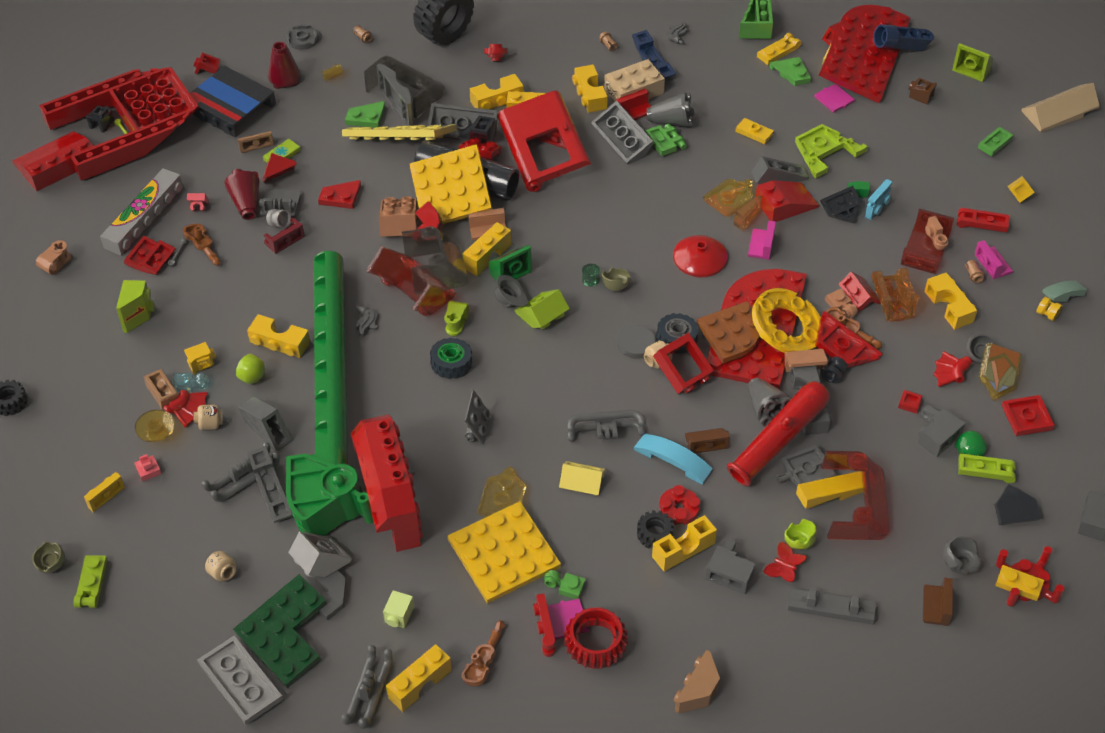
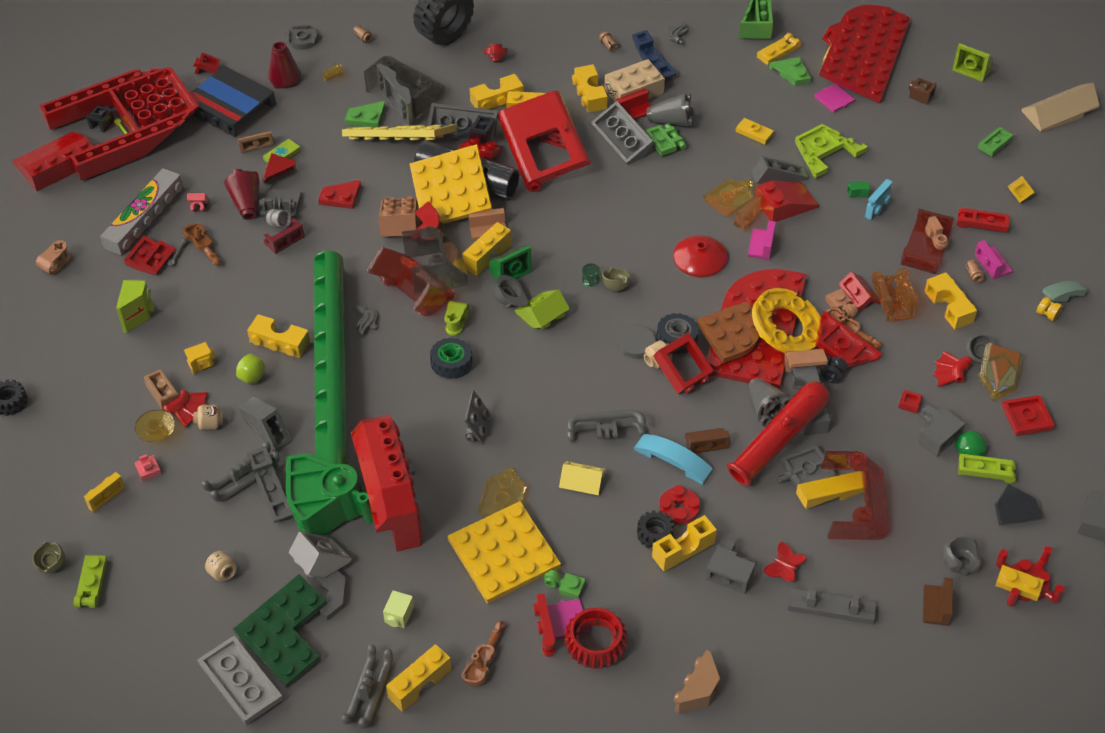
(185, 381): clear light blue plate -> none
(801, 535): lime hair -> none
(842, 205): black slope -> none
(902, 37): dark blue beam -> none

